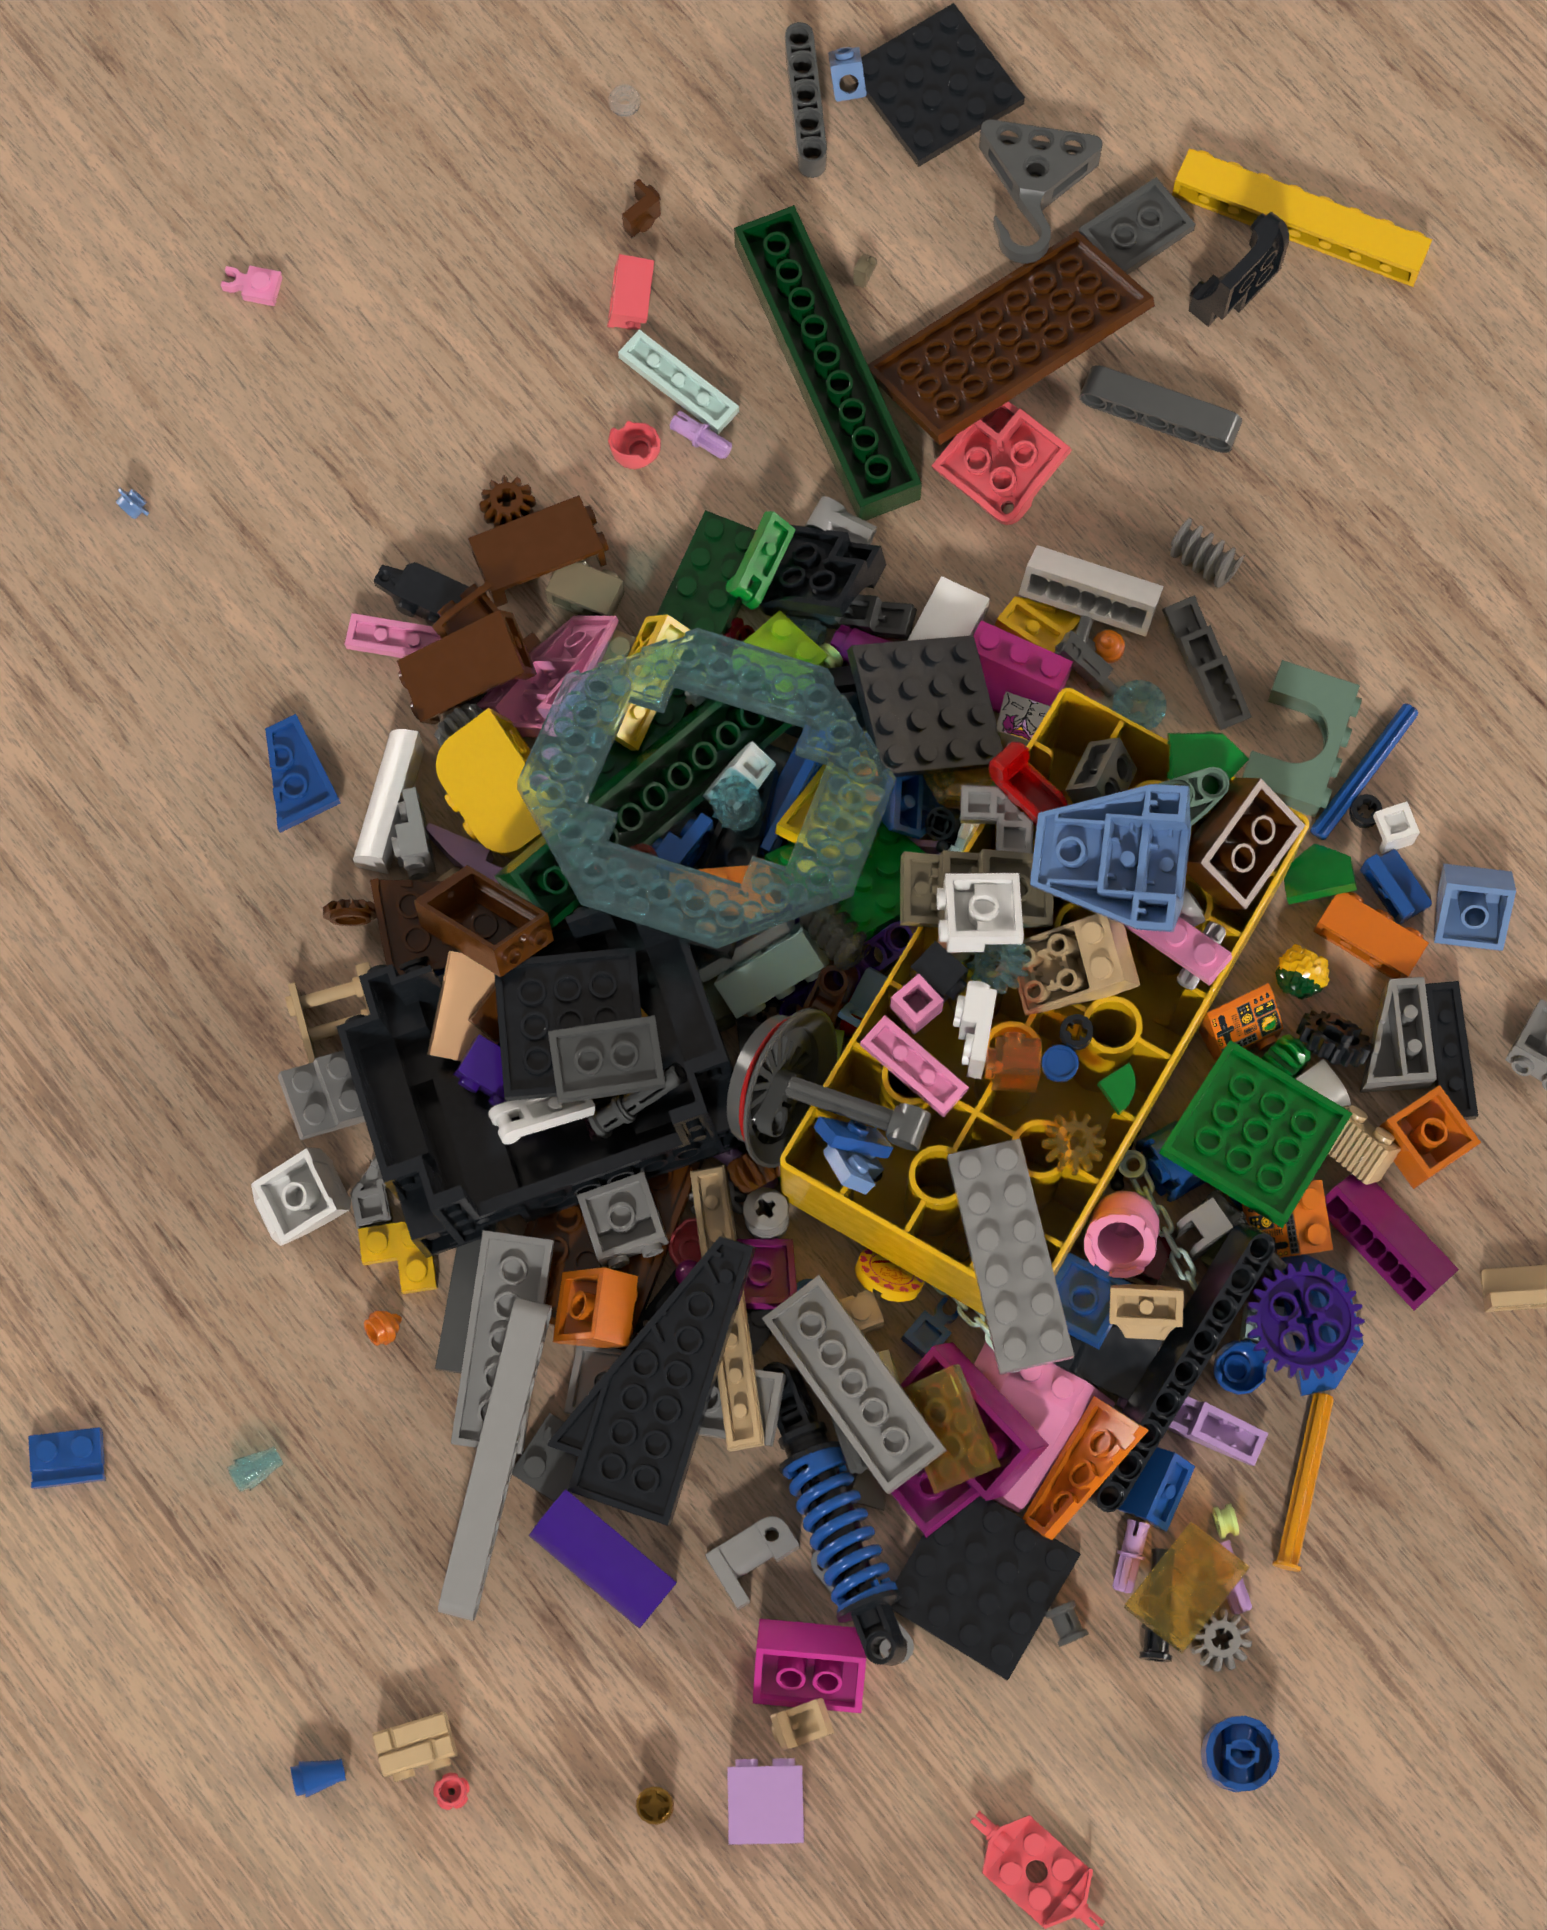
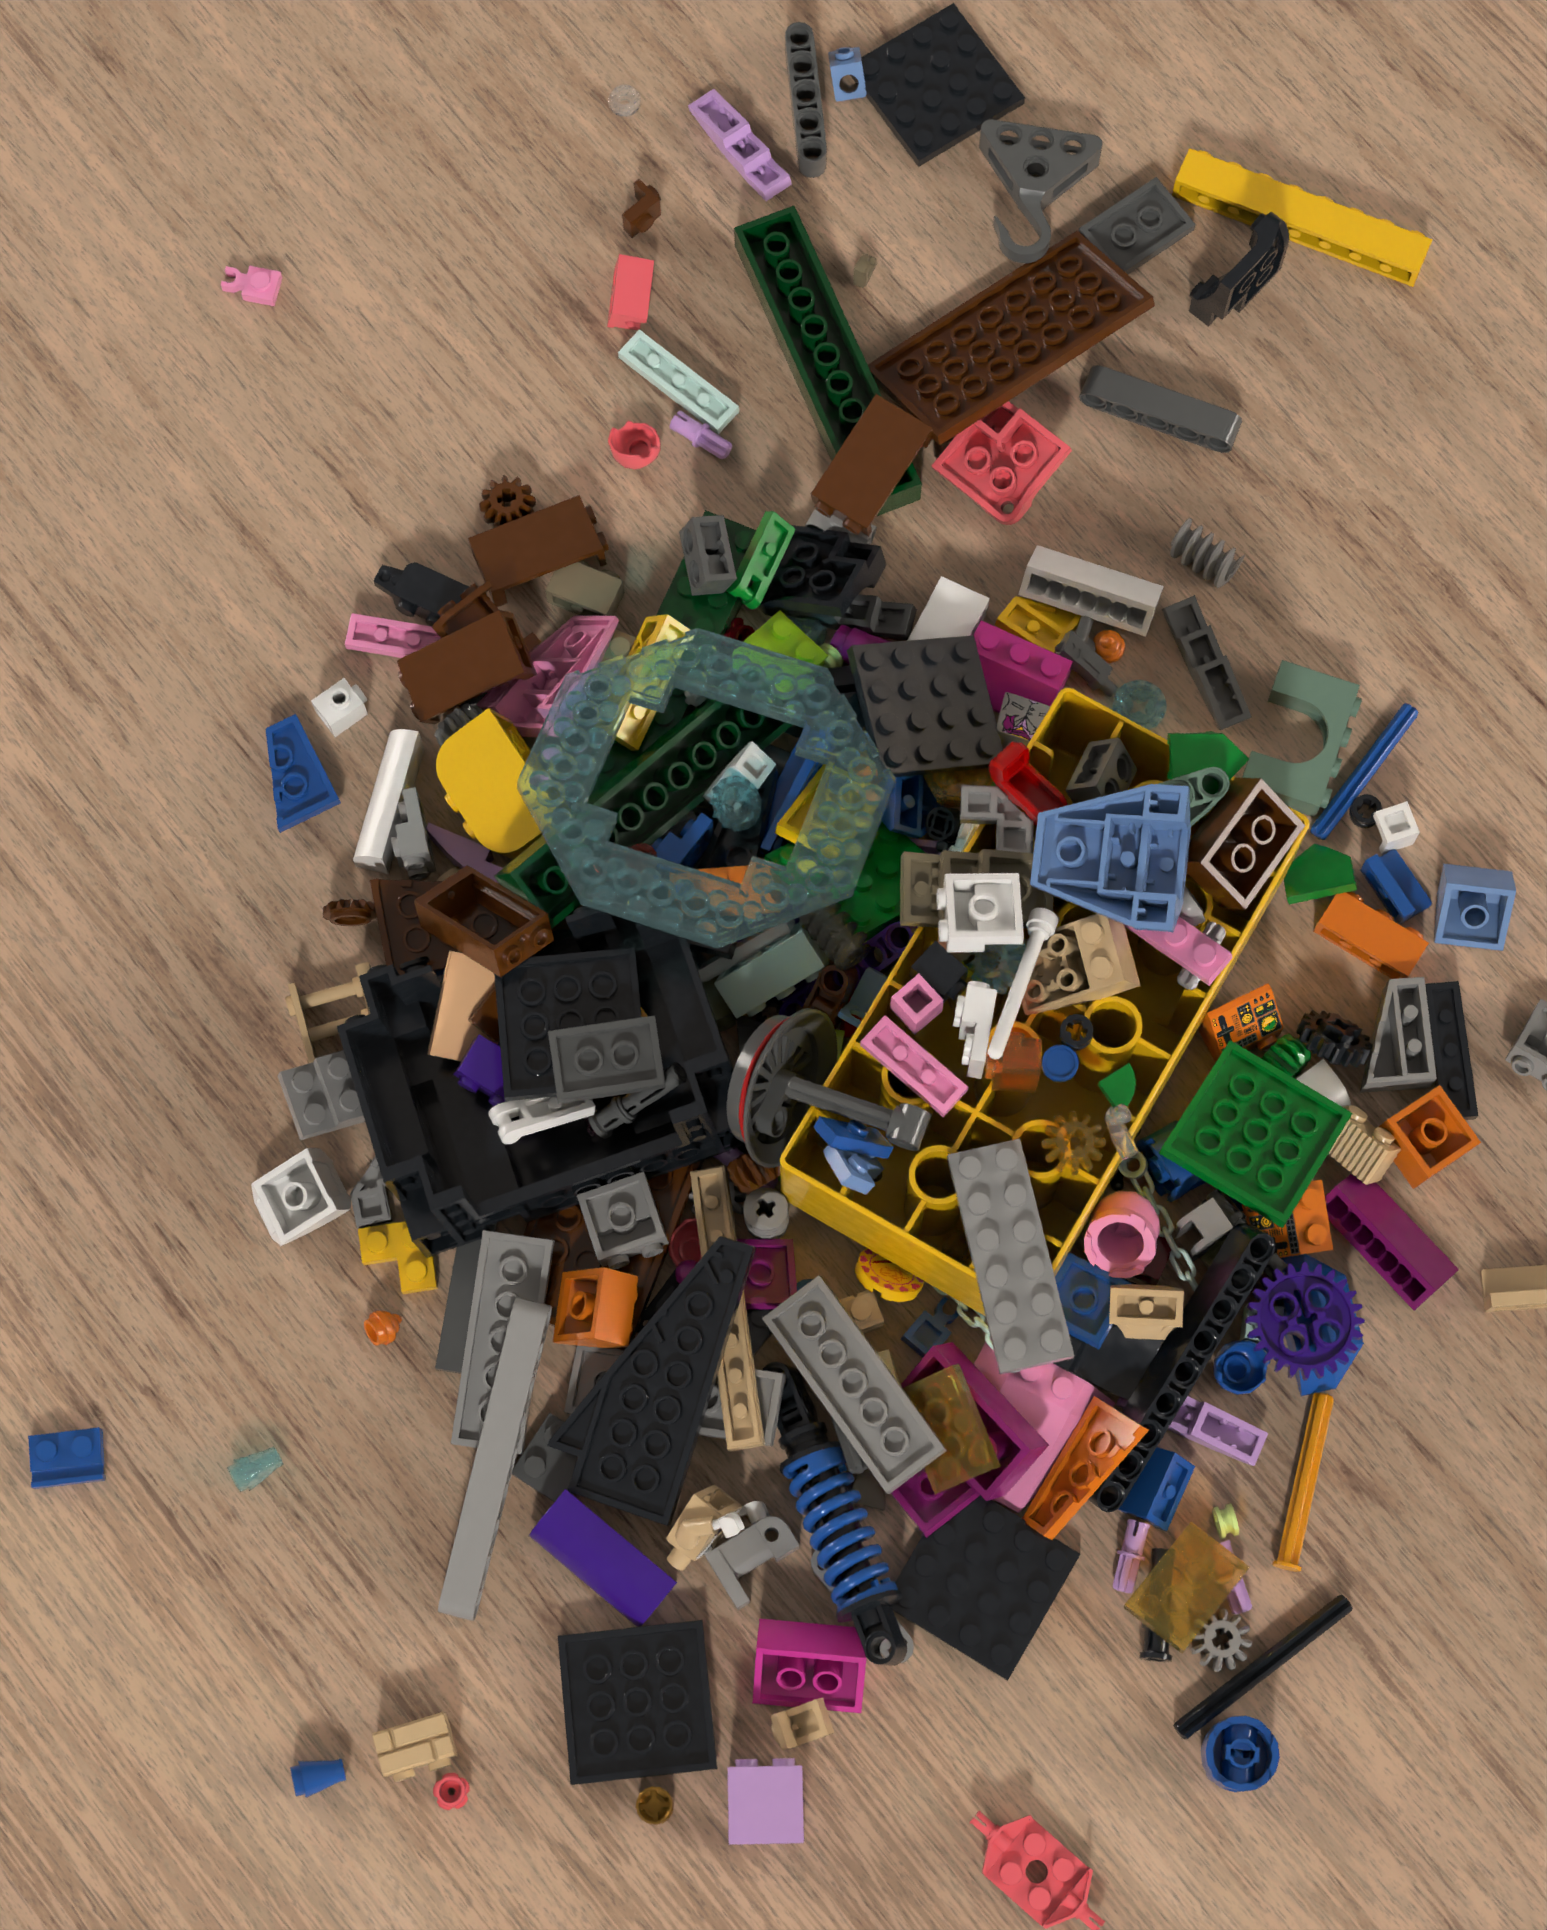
(132, 503): medium blue plate -> none
(340, 706): none -> white brick
(637, 1702): none -> black plate
(705, 1521): none -> tan torso
(707, 555): none -> dark grey brick
(739, 145): none -> lavender slope
(870, 465): none -> reddish brown panel
(1040, 927): none -> white piece
(1066, 1623): dark grey bush -> none
(1115, 1121): none -> clear arm
(1262, 1667): none -> black axle
(1302, 972): piece -> none

